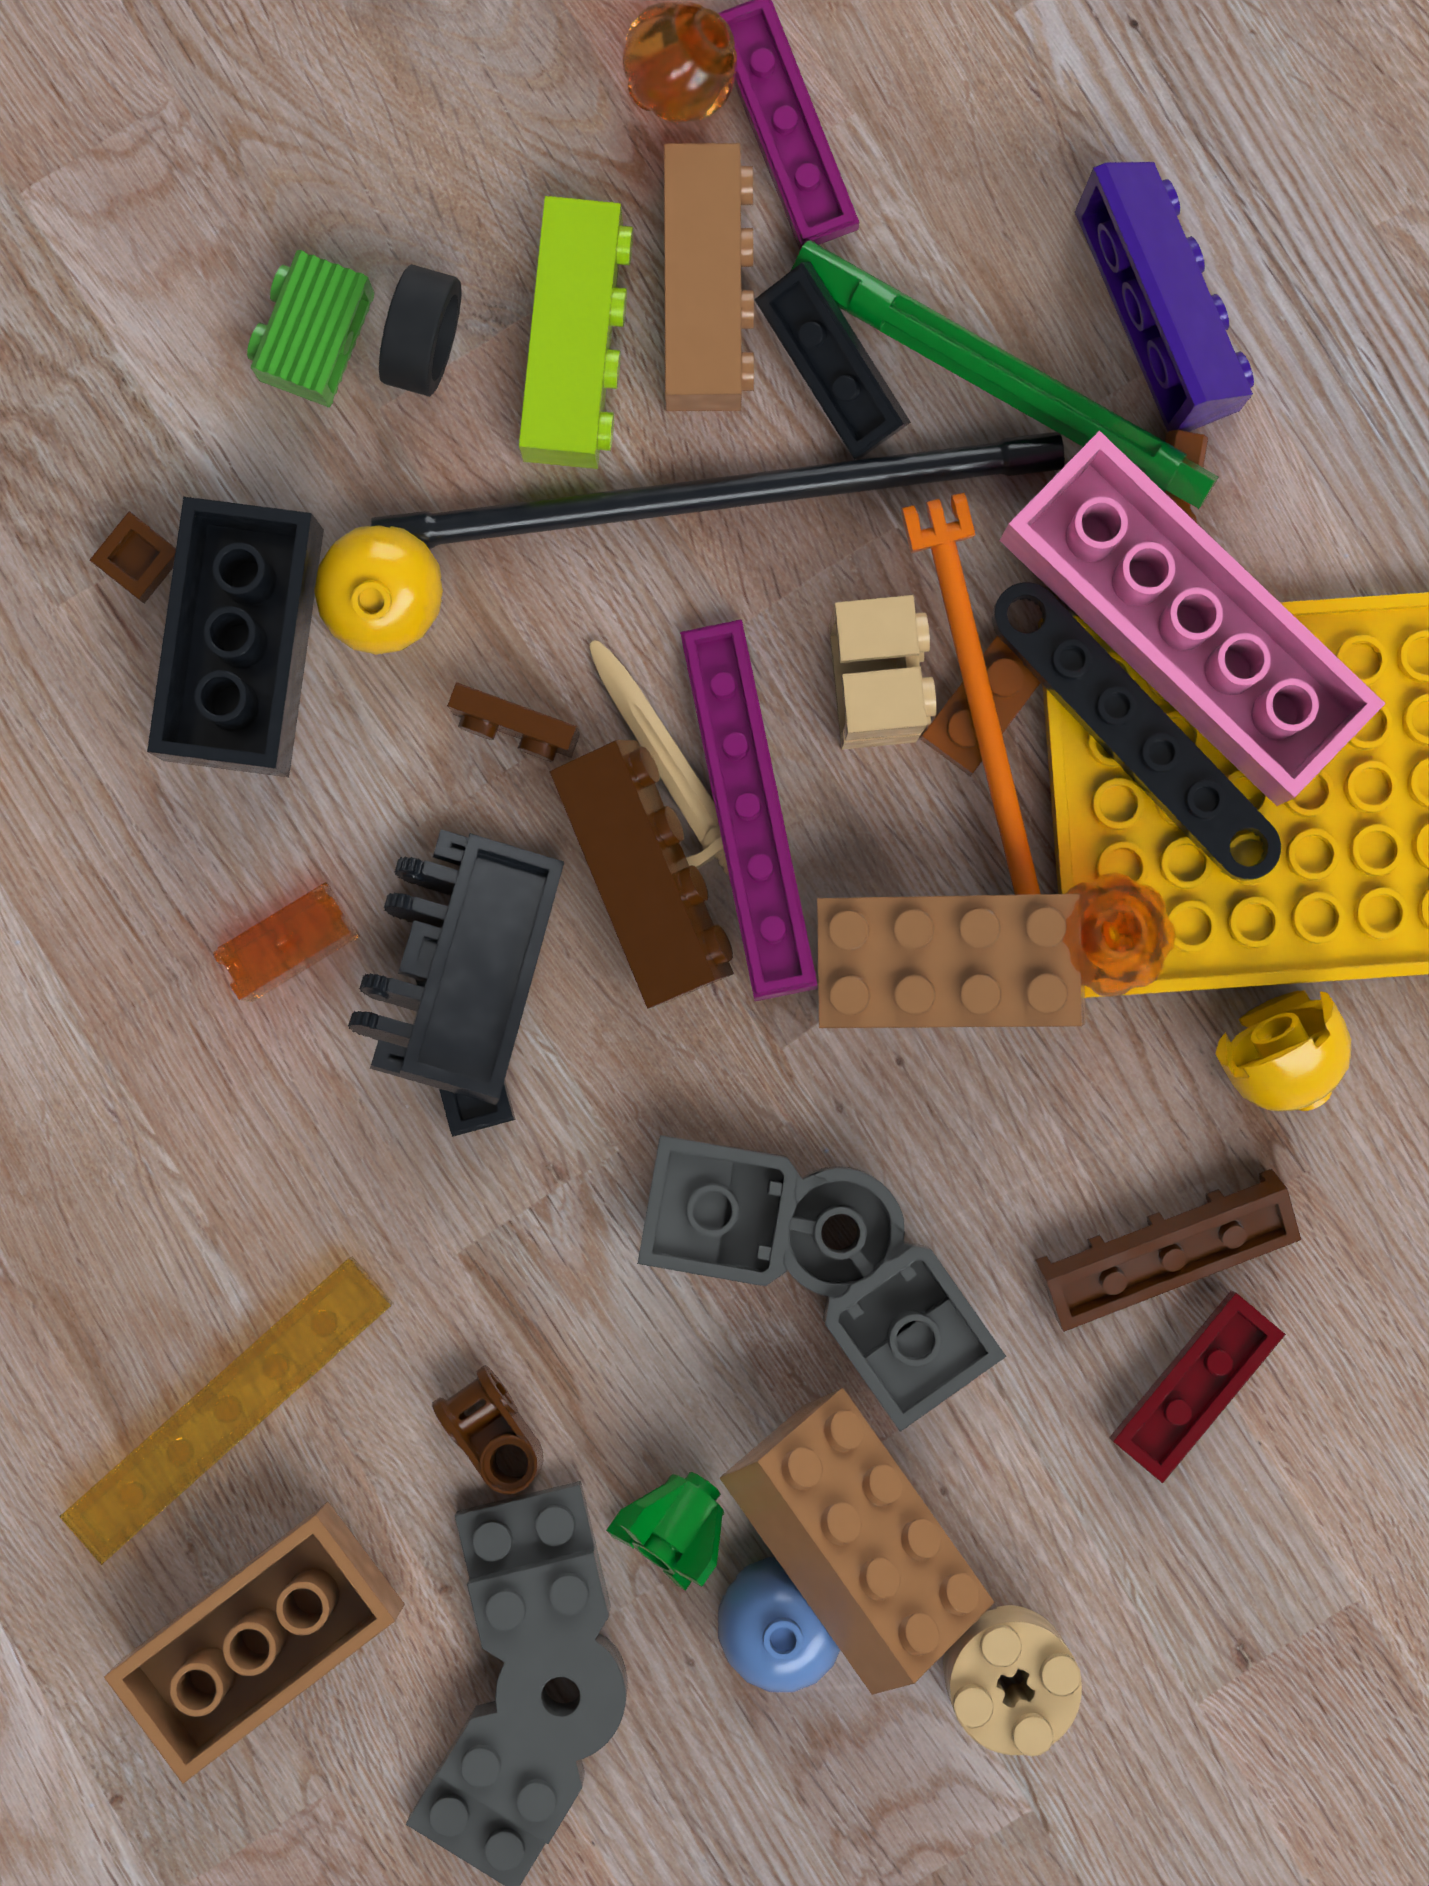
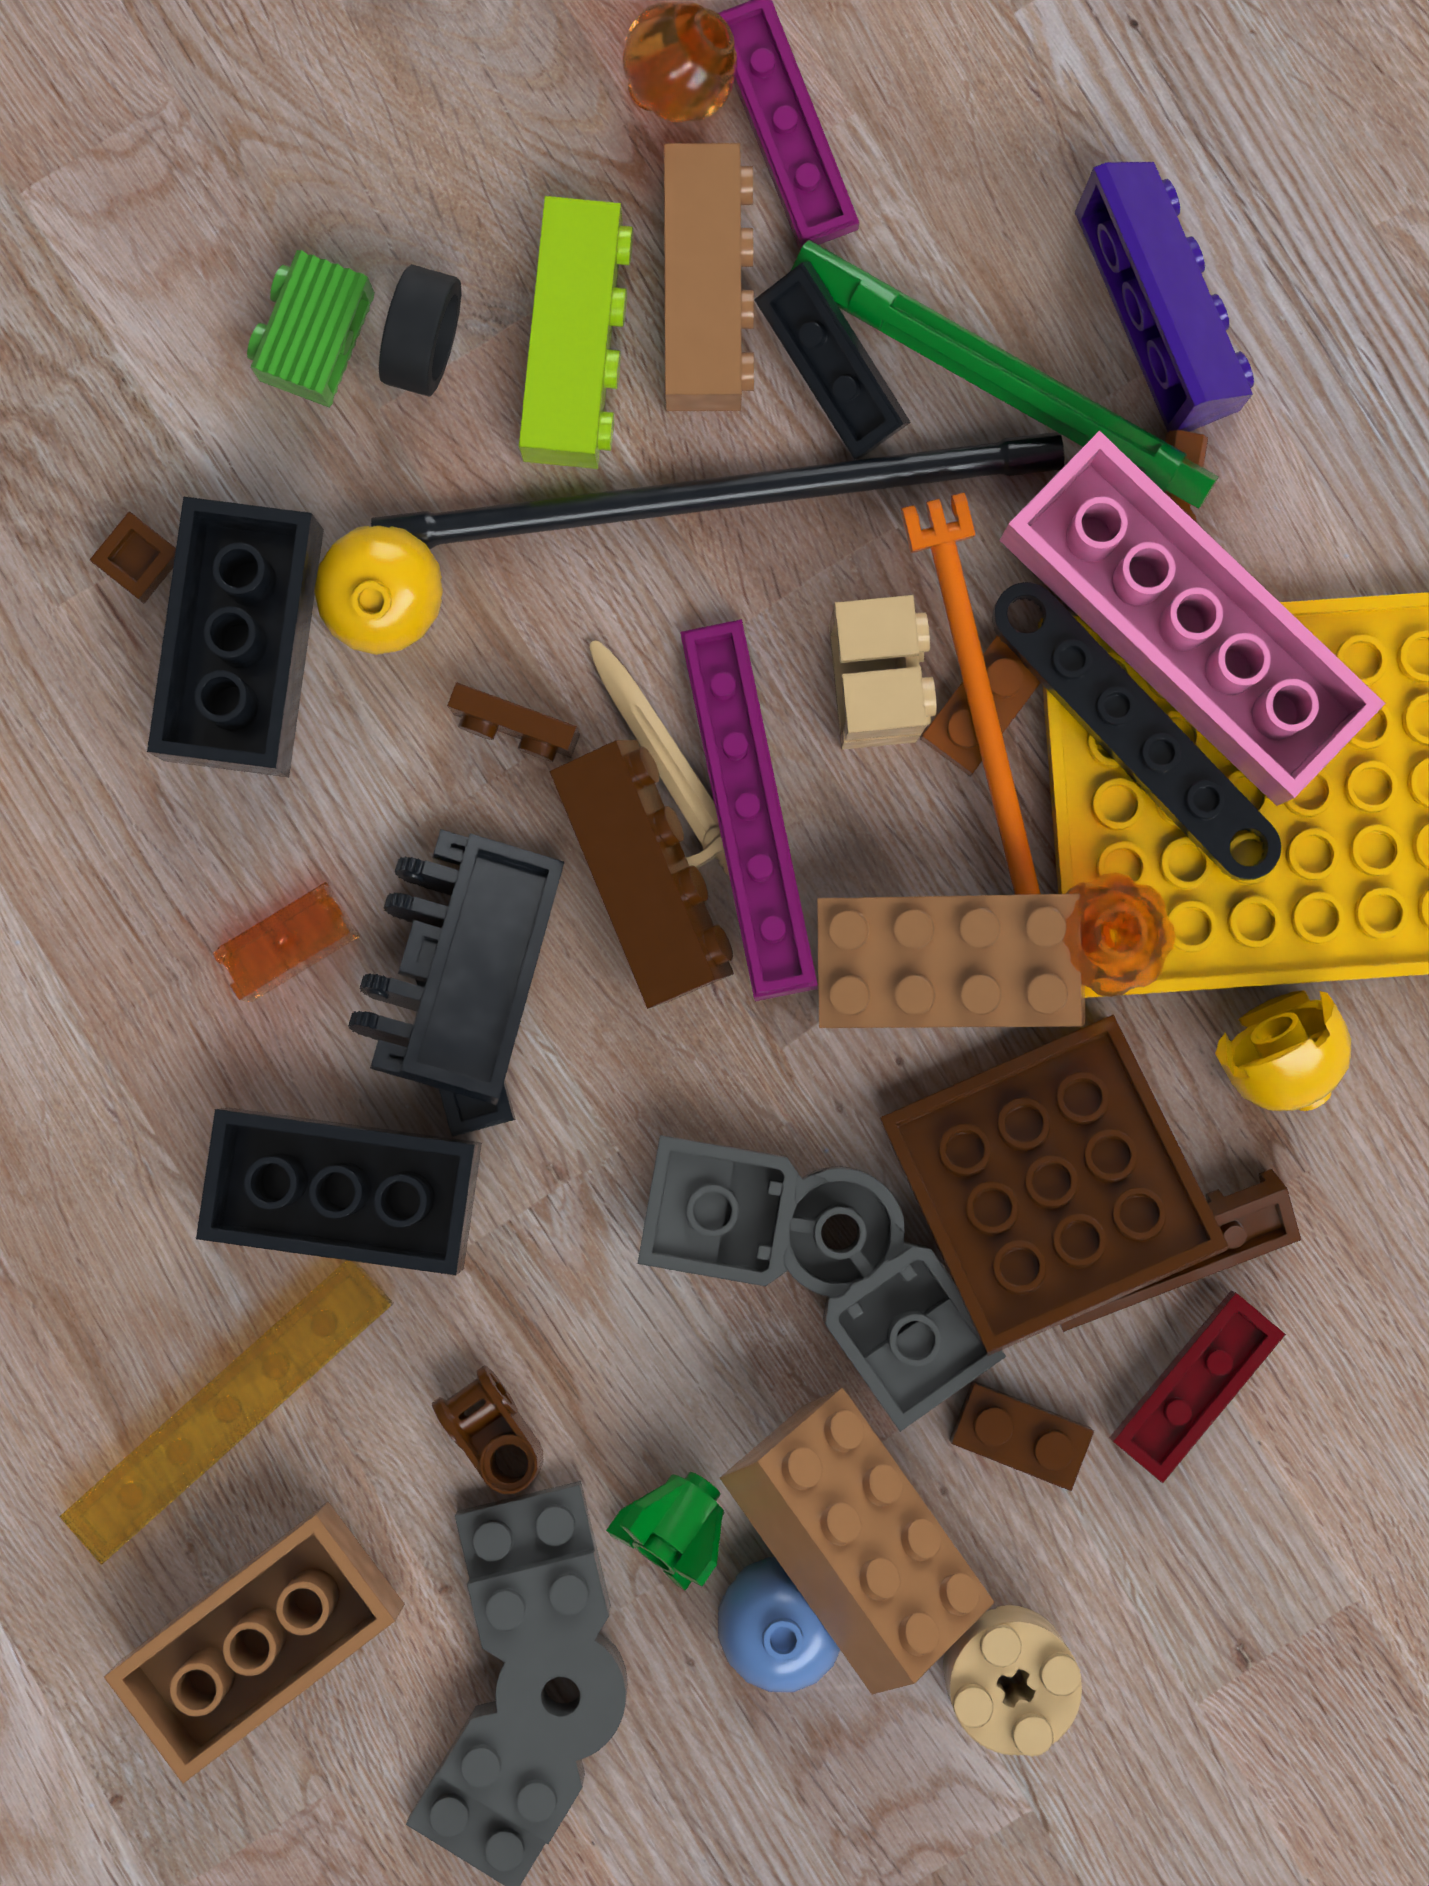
(339, 1191): none -> black brick
(1021, 1435): none -> reddish brown plate
(1052, 1185): none -> reddish brown plate

